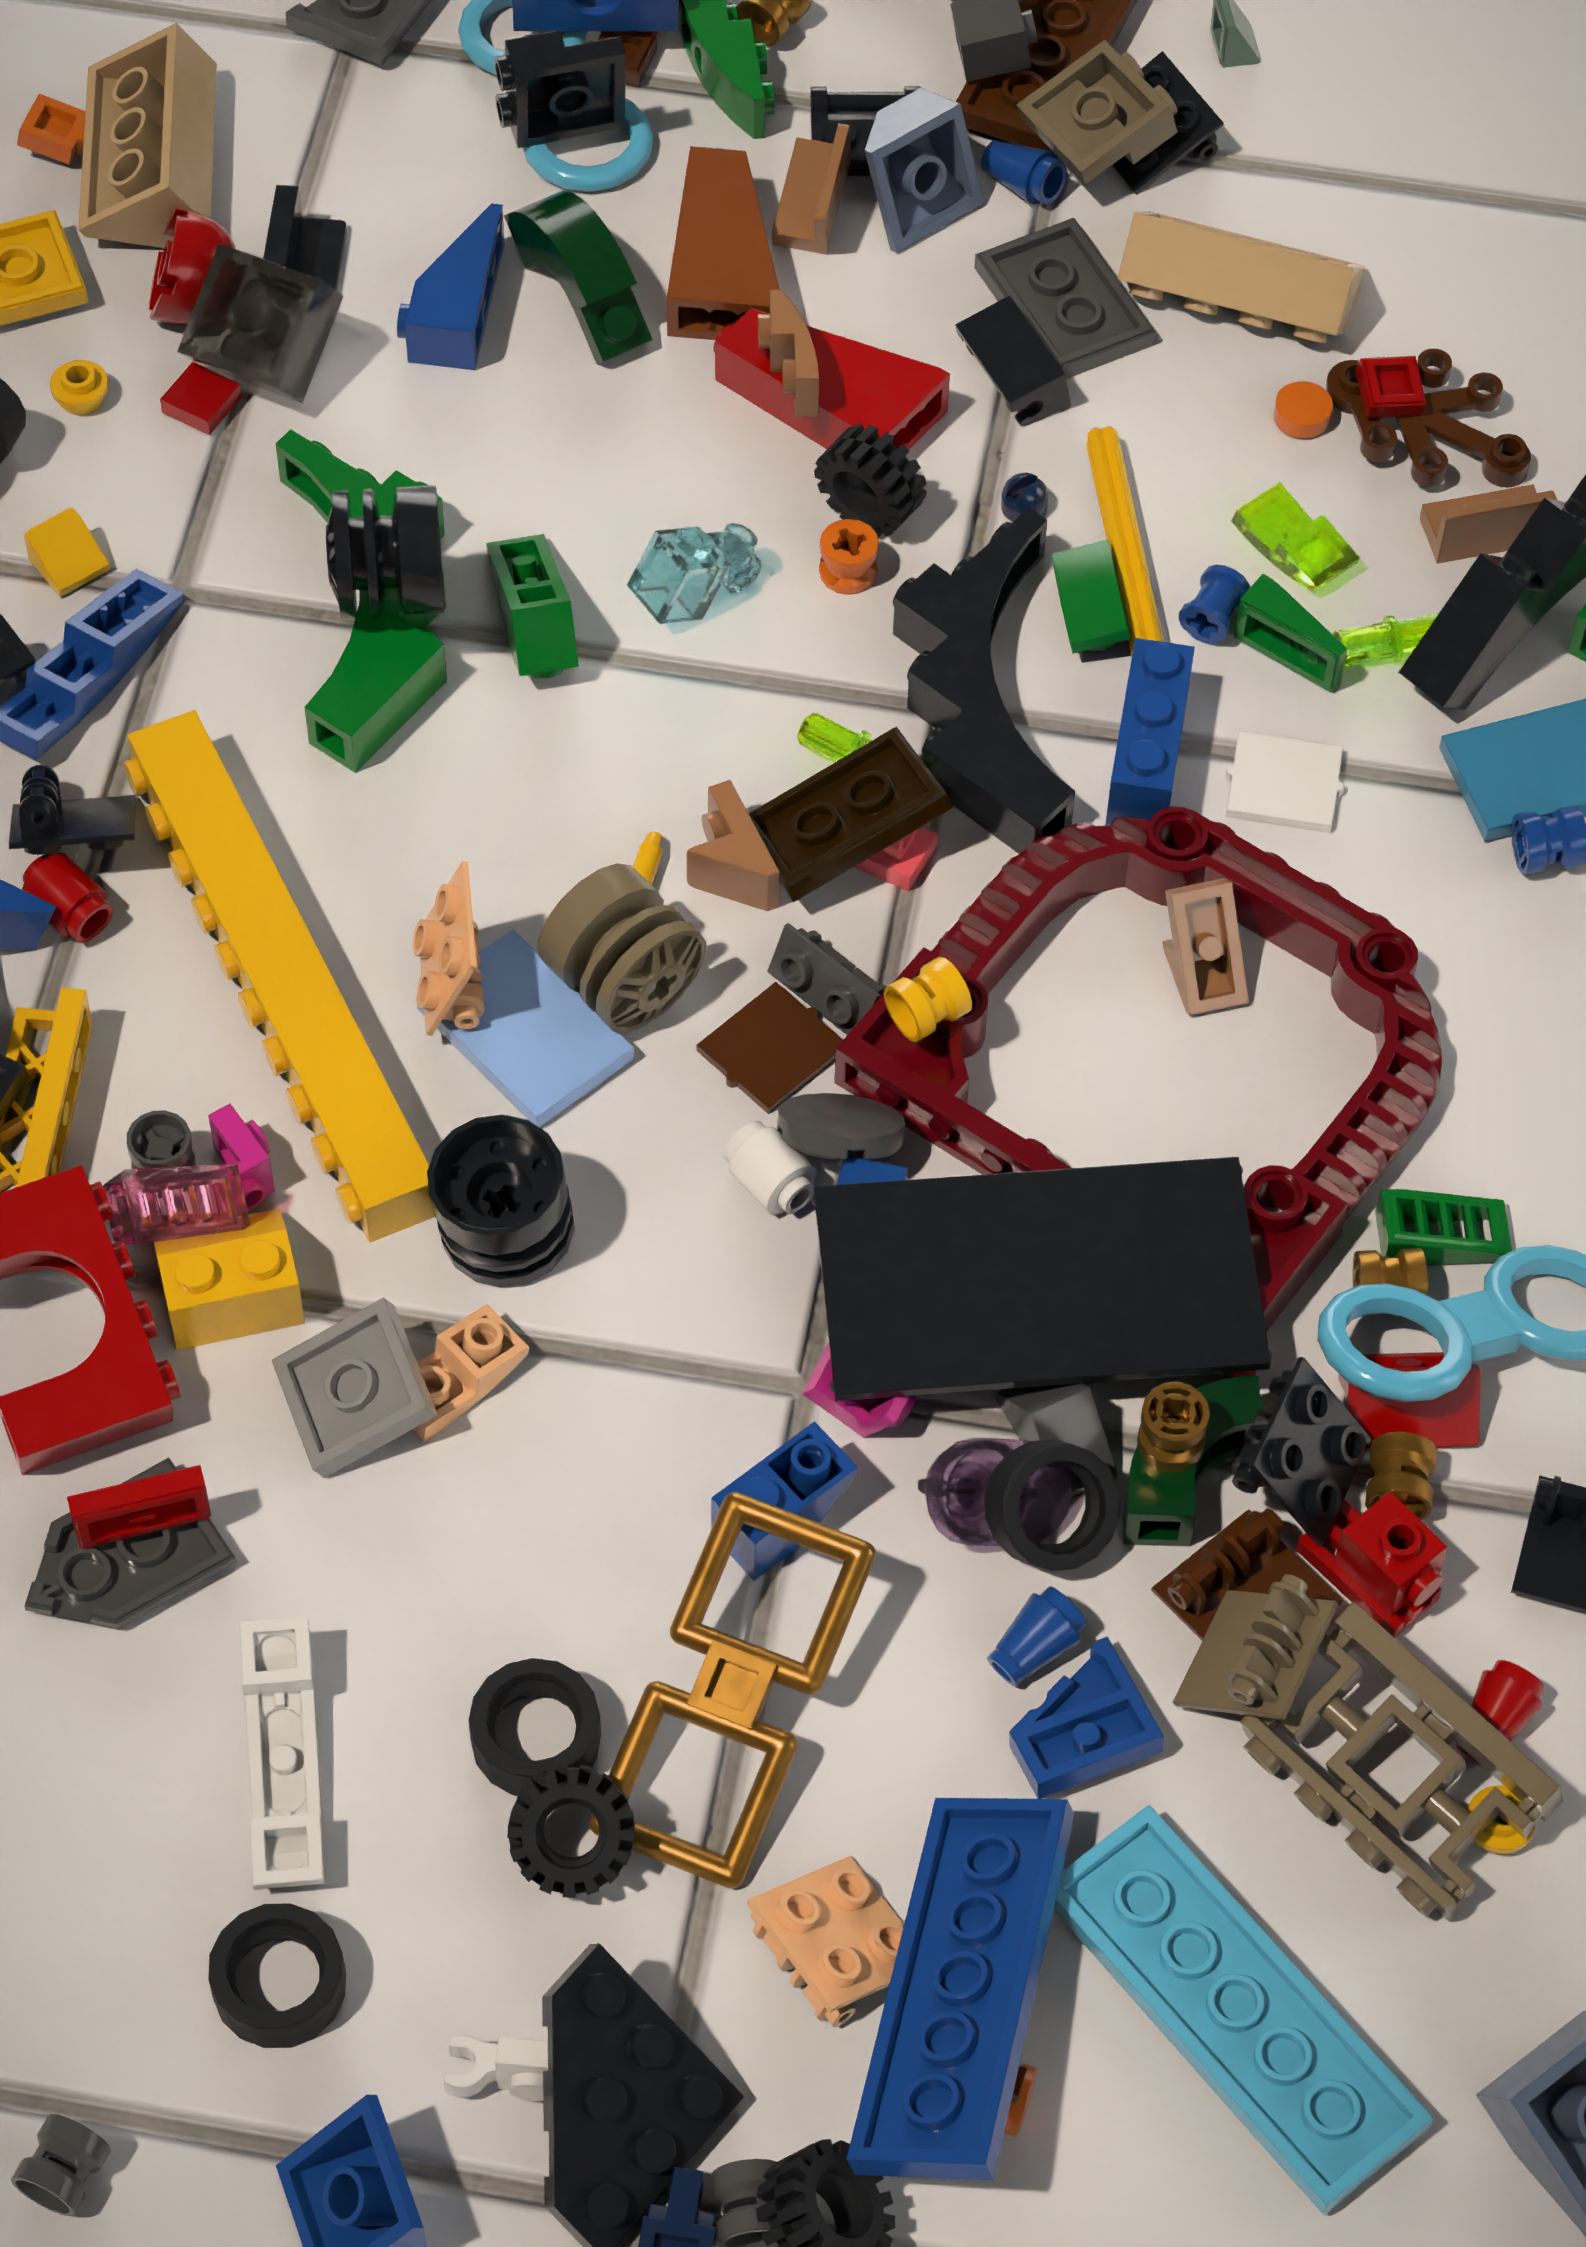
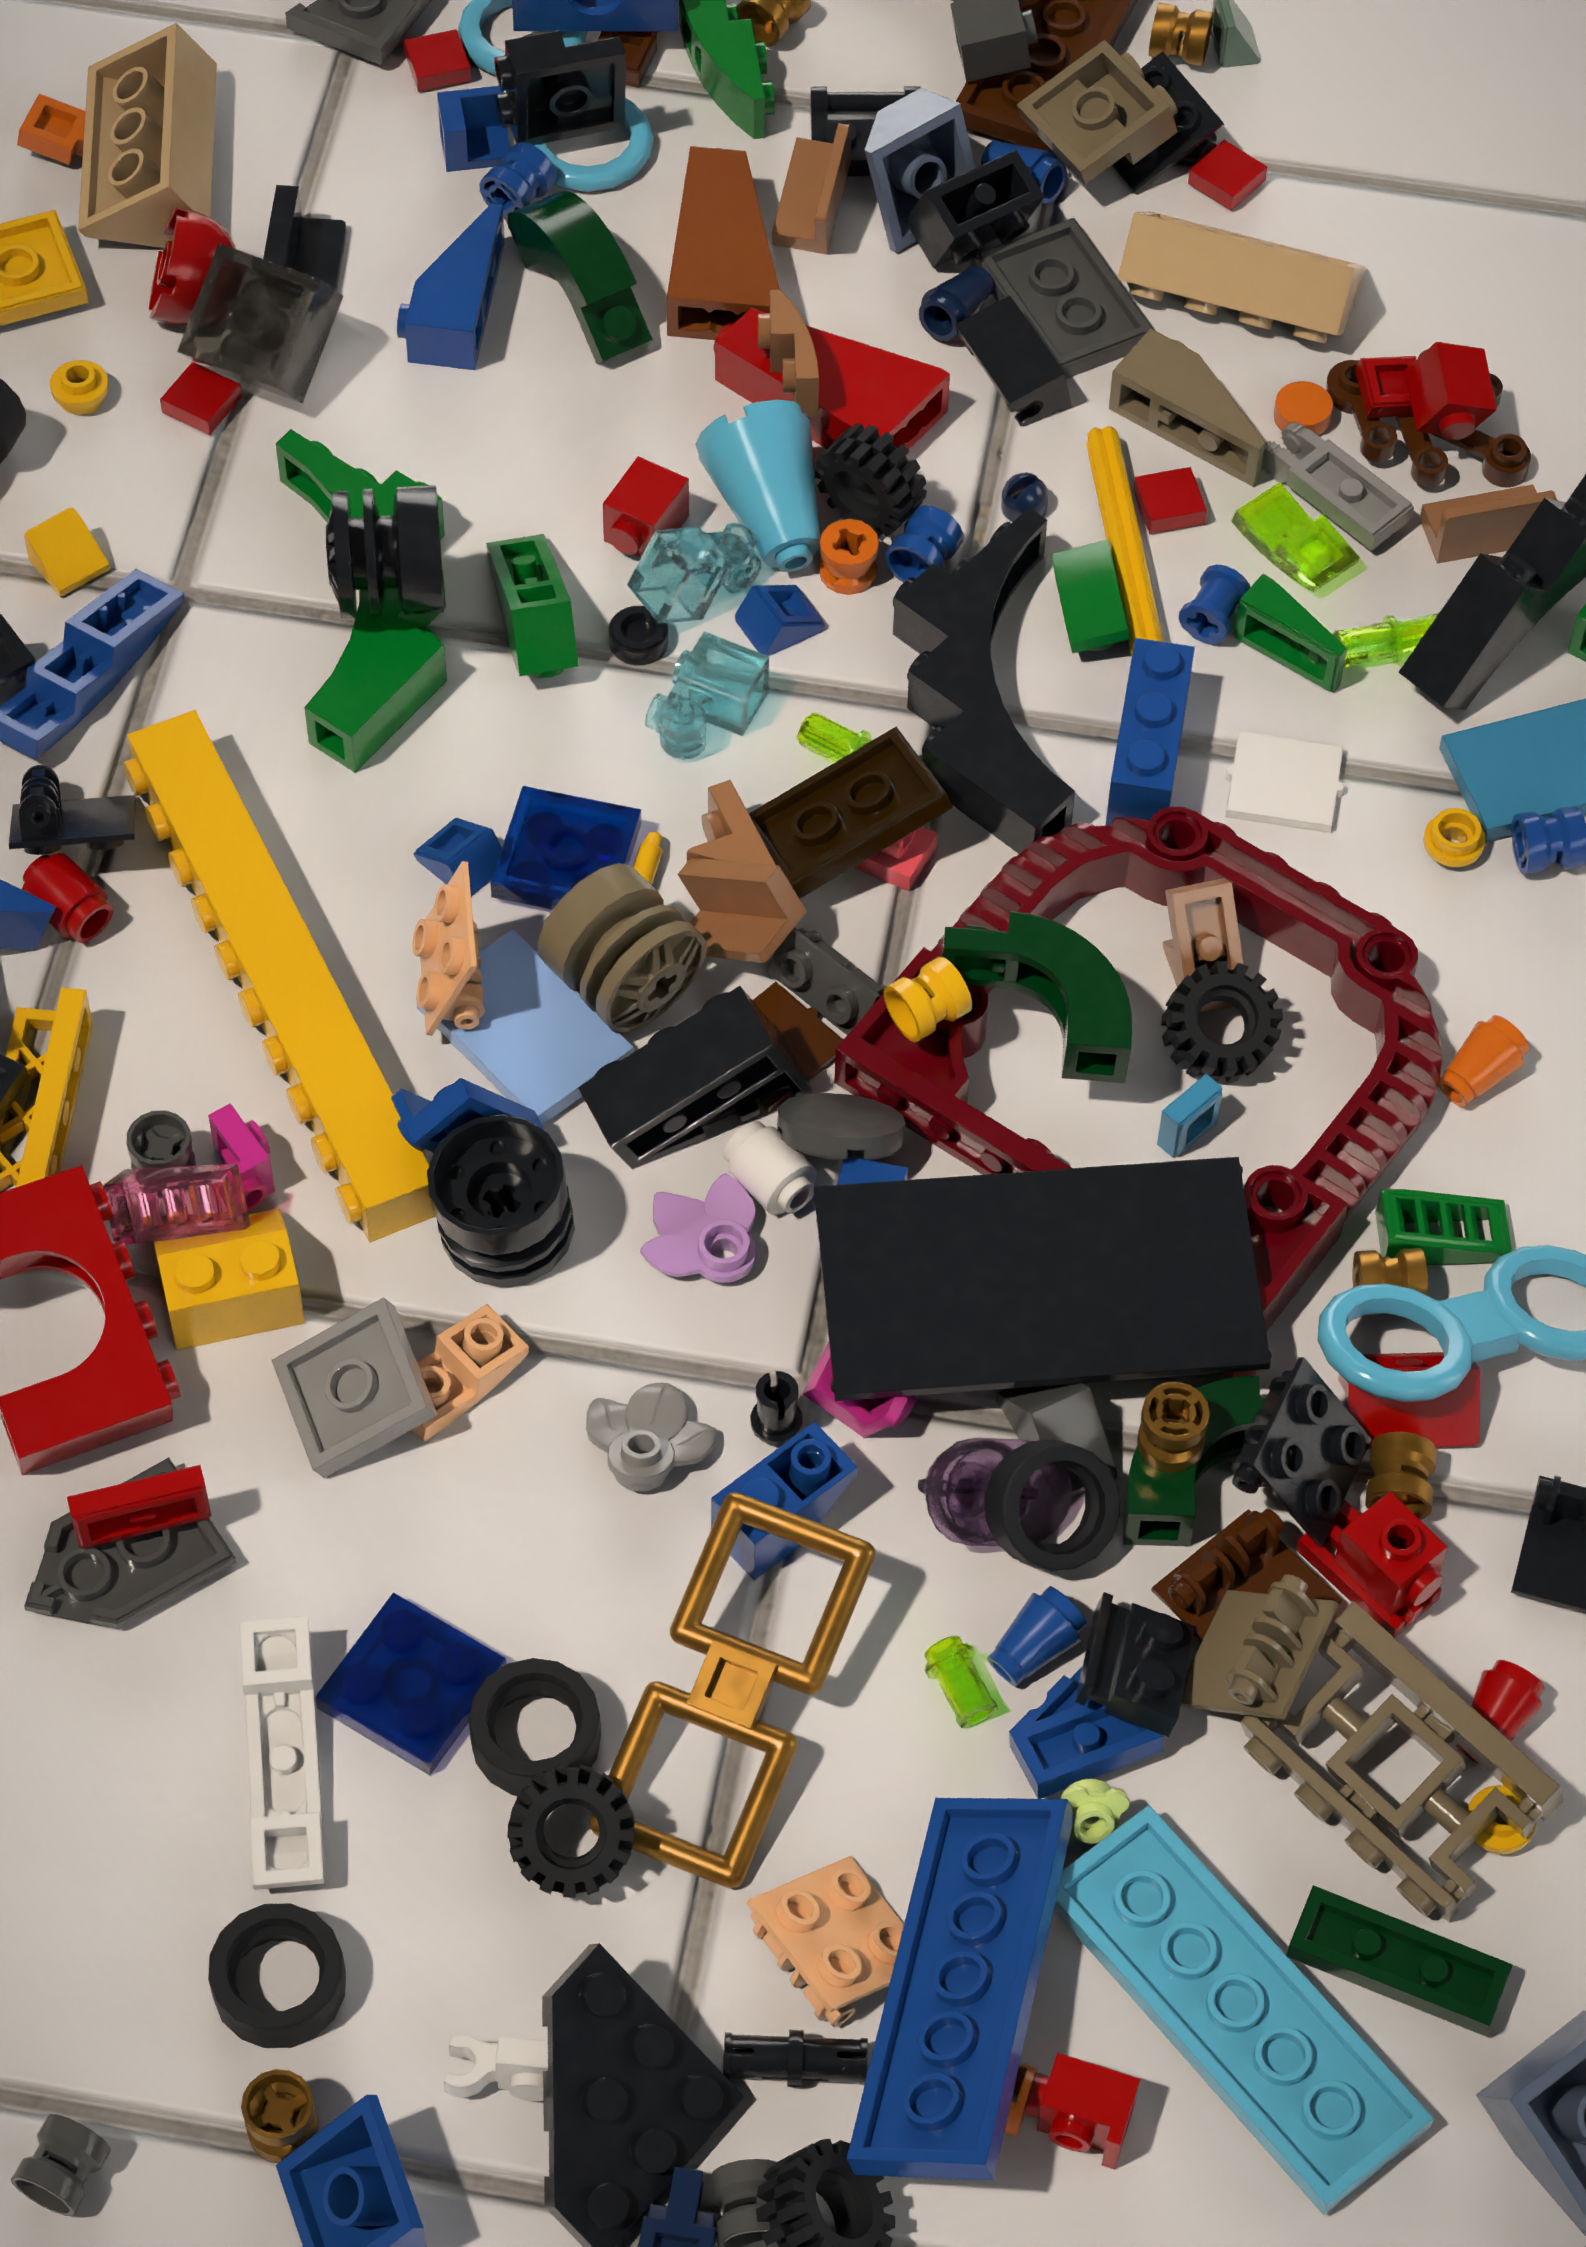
(274, 2101): none -> pearl gold wheel
(409, 1683): none -> clear blue plate
(429, 1122): none -> blue bracket
(437, 60): none -> red tile
(458, 843): none -> blue slope
(471, 129): none -> blue panel
(523, 176): none -> blue wheel
(558, 843): none -> clear blue plate
(637, 636): none -> black tile
(644, 502): none -> red brick
(647, 1435): none -> light grey plate
(692, 1077): none -> black wedge
(698, 1229): none -> lavender plate
(712, 685): none -> clear light blue brick
(741, 907): none -> medium nougat panel
(767, 478): none -> medium azure cone
(776, 1414): none -> black pin
(777, 617): none -> blue slope
(795, 2058): none -> black pin
(928, 539): none -> blue wheel
(954, 302): none -> dark blue cone
(960, 1681): none -> clear neon green pin
(975, 209): none -> black brick
(1064, 976): none -> dark green arch
(1084, 2106): none -> red brick
(1095, 1809): none -> yellowish green plate
(1136, 1664): none -> black plate
(1169, 29): none -> pearl gold wheel
(1170, 500): none -> red tile
(1183, 402): none -> dark tan slope
(1189, 1116): none -> dark azure tile
(1227, 175): none -> red tile
(1246, 996): none -> black tyre
(1337, 485): none -> light grey hinge
(1399, 1960): none -> dark green plate
(1450, 390): none -> red brick
(1459, 826): none -> yellow plate
(1485, 1058): none -> orange cone

